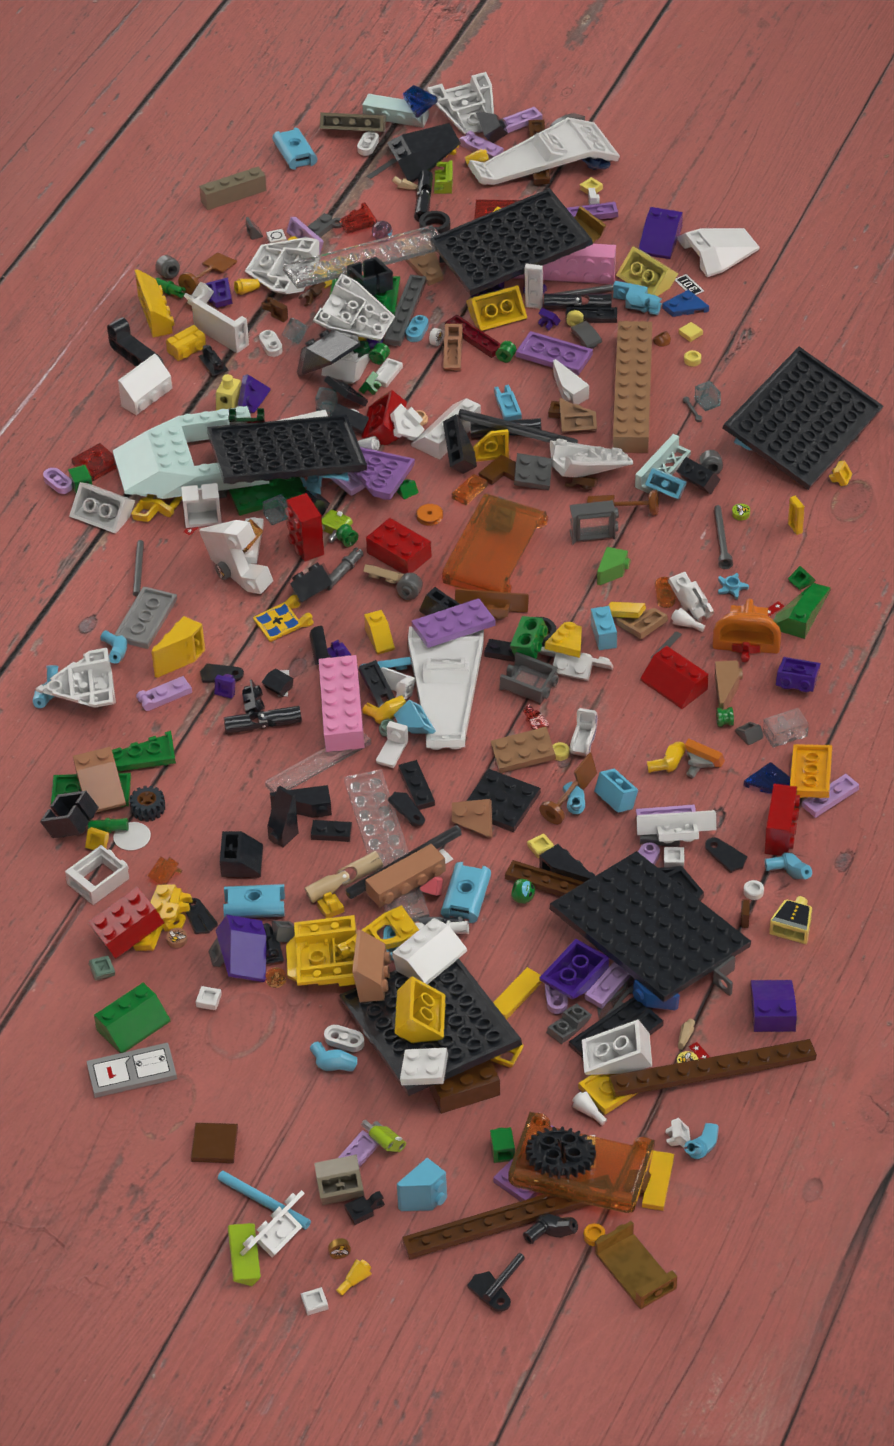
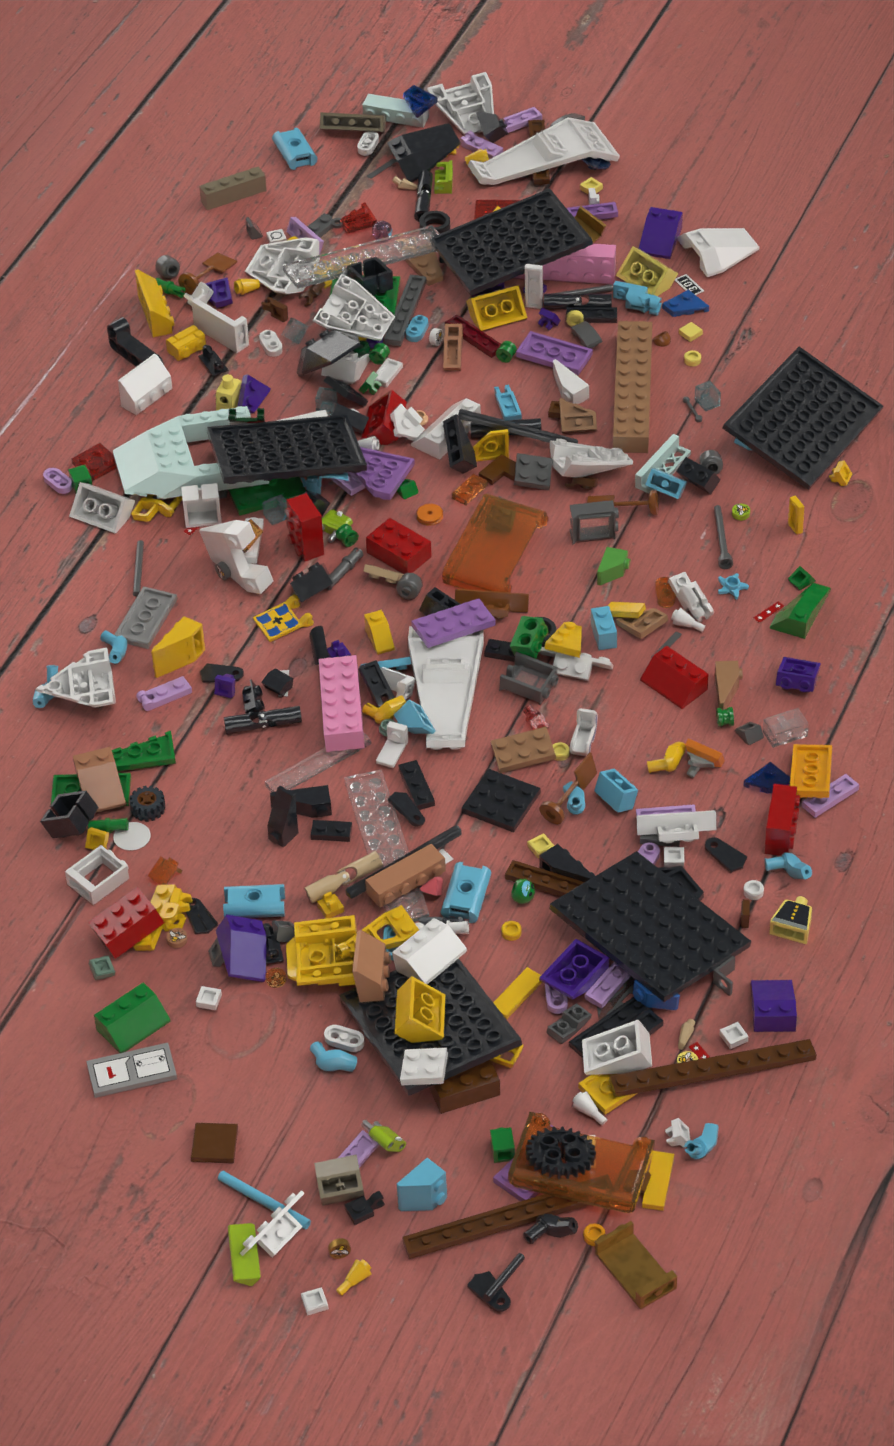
(240, 855): black slope -> none
(474, 815): nougat wing -> none
(511, 930): none -> yellow tile
(734, 1035): none -> white plate
(747, 631): orange piece -> none

